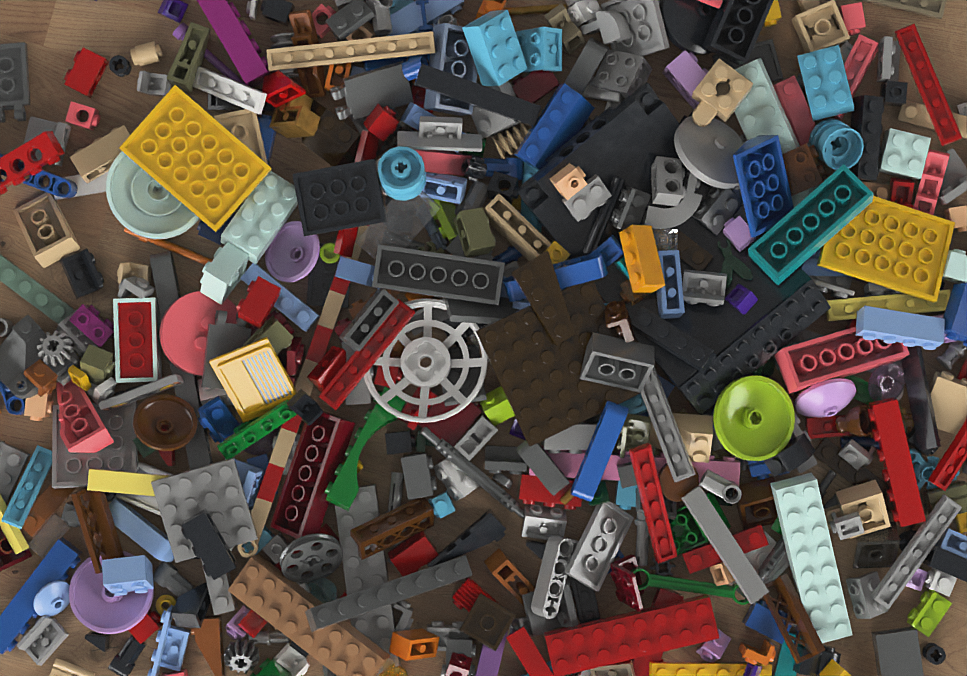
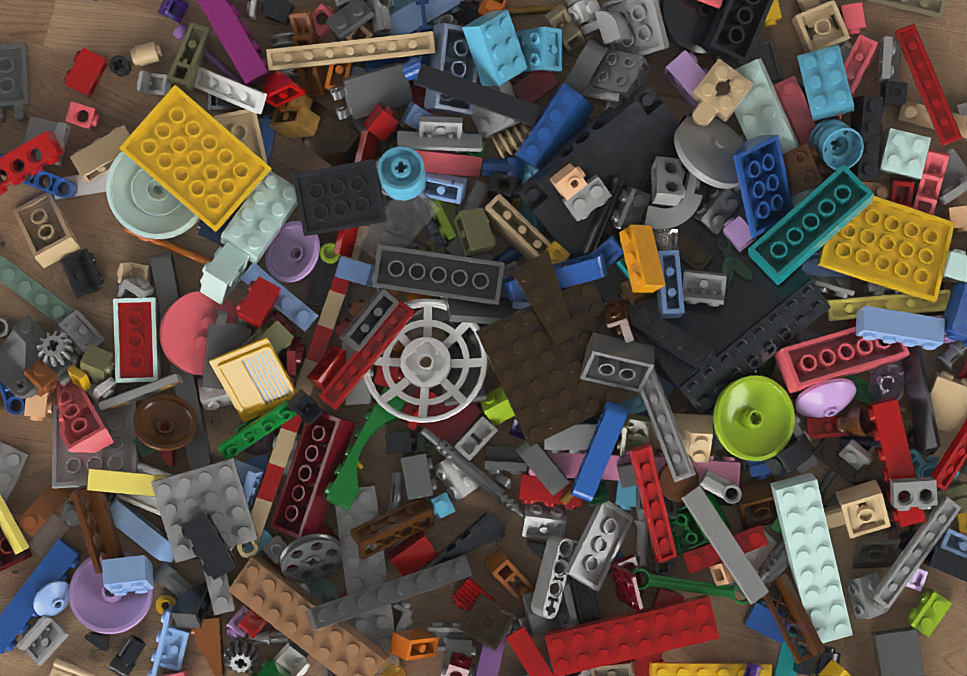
(28, 487): medium azure plate -> none
(92, 324): magenta bracket -> none
(146, 626): red brick -> none
(218, 419): blue bracket -> none
(470, 13): none -> black tile
(474, 168): black gear -> none
(714, 649): lavender bracket -> none
(741, 299): dark purple slope -> none
(755, 655): orange bracket -> none
(847, 525): light grey bracket -> none
(913, 487): none -> light grey brick
(938, 658): black bush -> none
(940, 582): white bracket -> none

